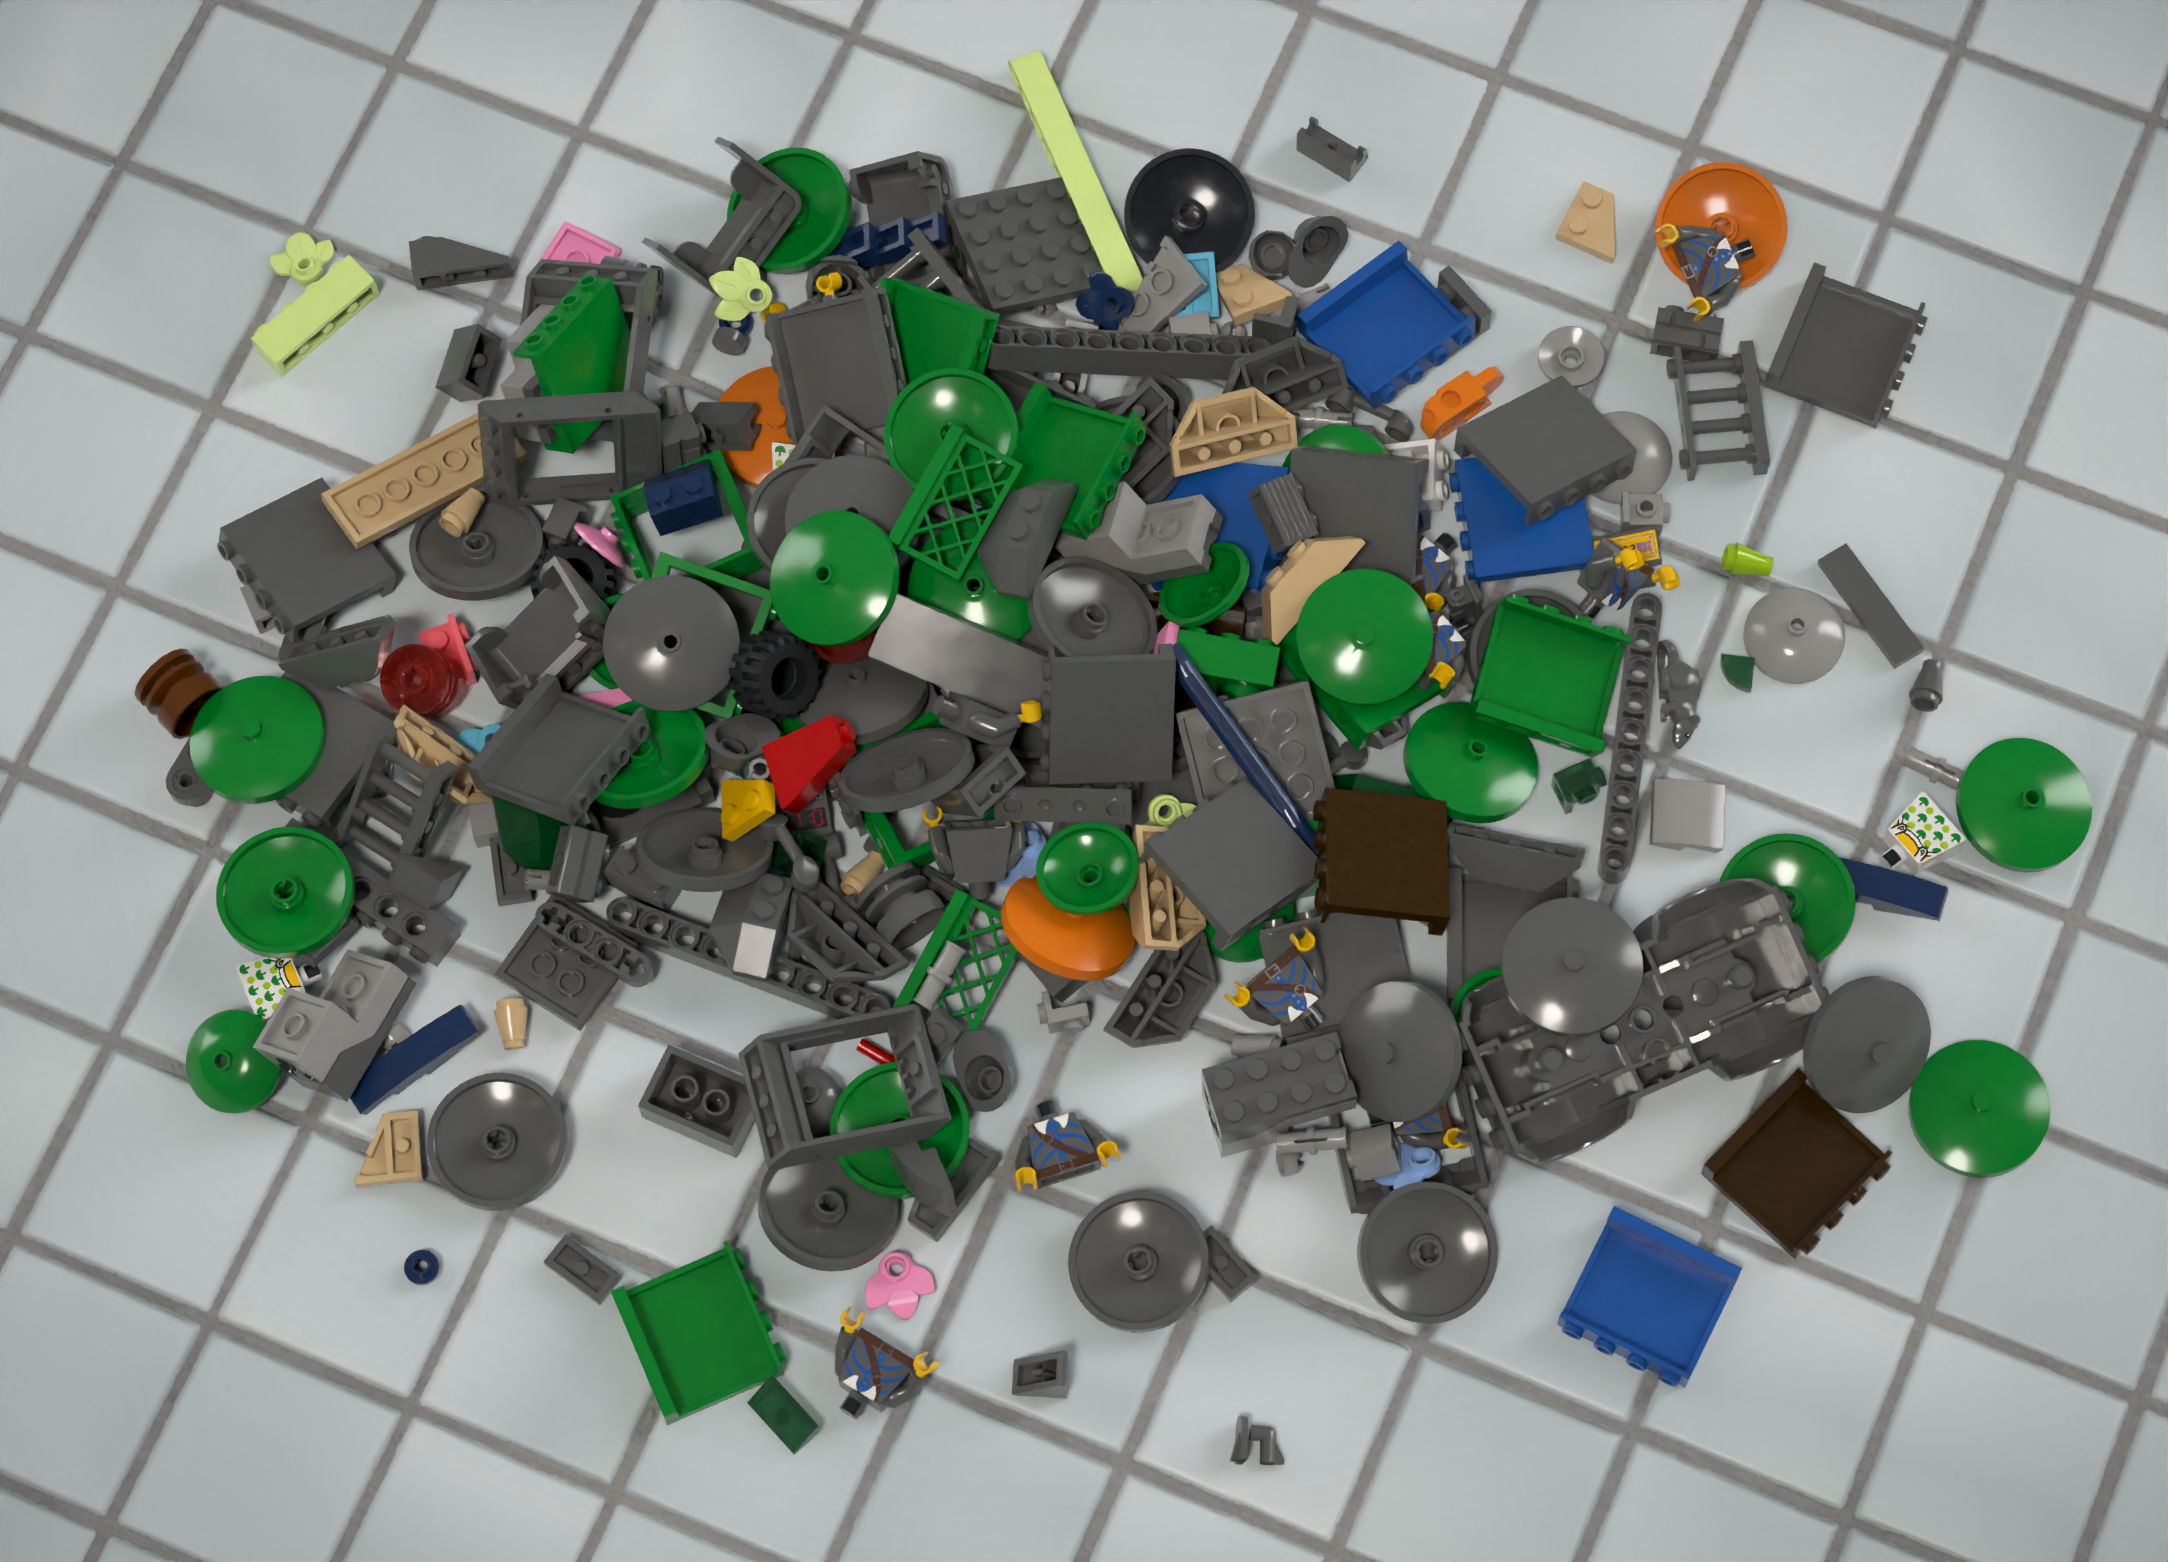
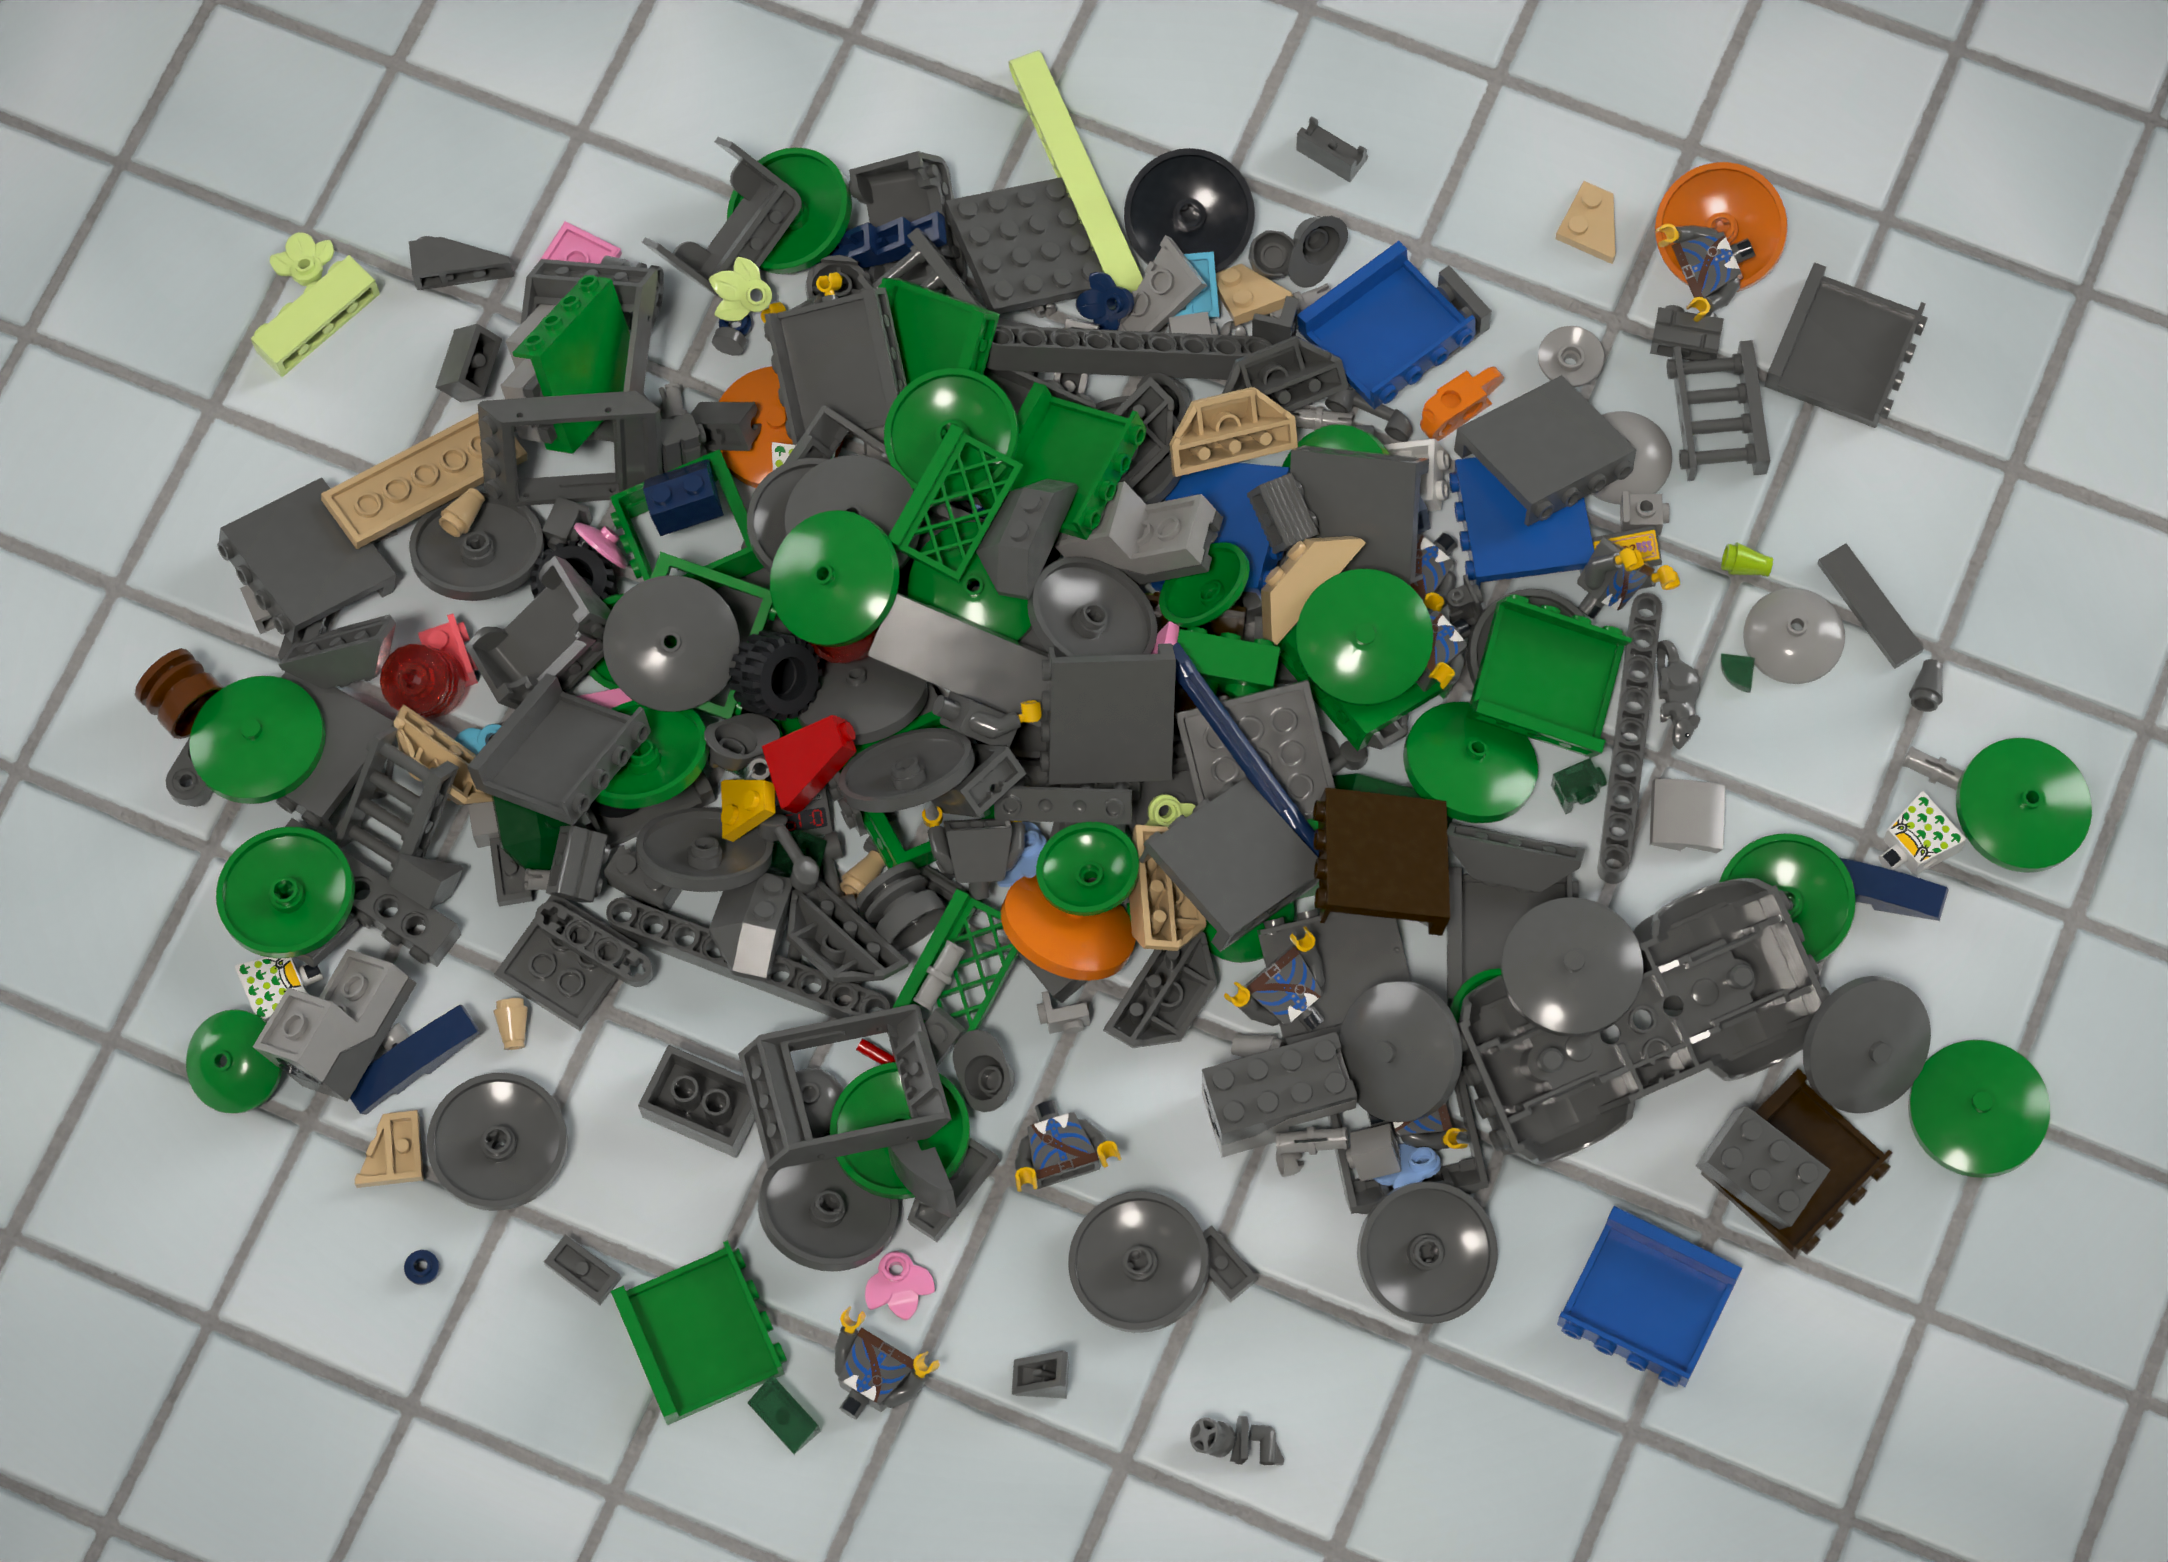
(1210, 1430): none -> dark grey wheel
(1763, 1168): none -> dark grey brick

